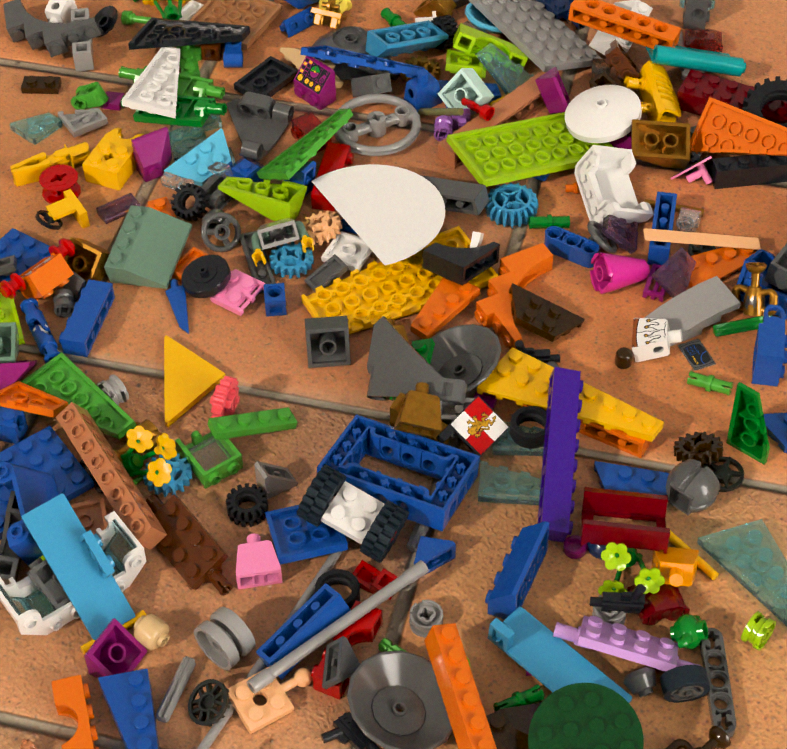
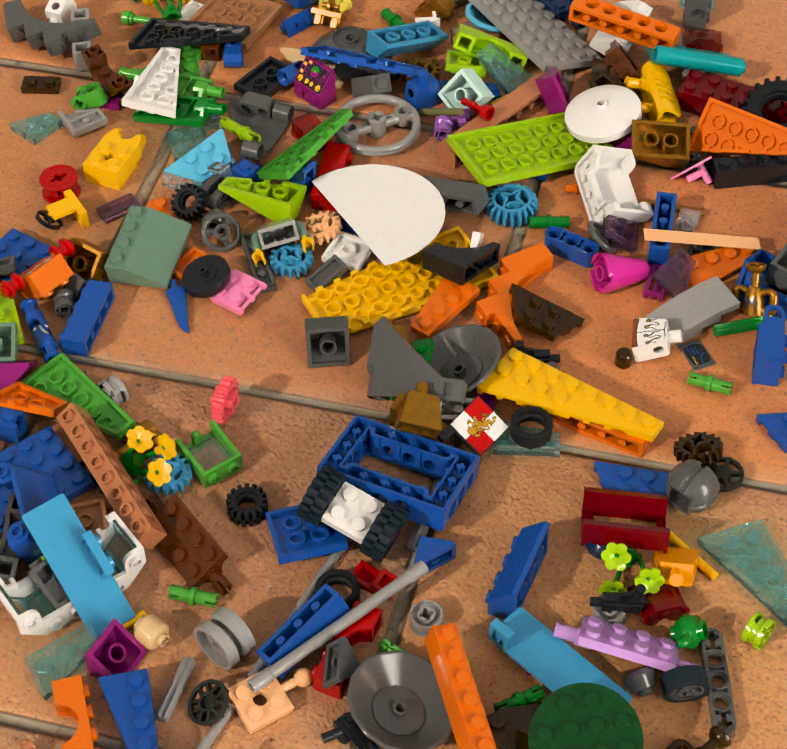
(31, 168): yellow arm -> none
(60, 657): none -> clear light blue wing
(97, 64): none -> reddish brown slope
(106, 19): black dish -> none
(152, 153): magenta slope -> none
(185, 379): yellow tile -> none
(193, 596): none -> bright green pin
(241, 131): none -> lime pin
(252, 423): bright green plate -> none
(257, 563): bright pink torso -> none
(273, 478): light grey slope -> none
(275, 299): blue brick -> none
(287, 74): none -> blue piece
(448, 25): black tyre -> none
(506, 486): clear light blue wing -> none
(559, 452): dark purple brick -> none
(573, 548): magenta tile -> none
(747, 425): green wedge -> none

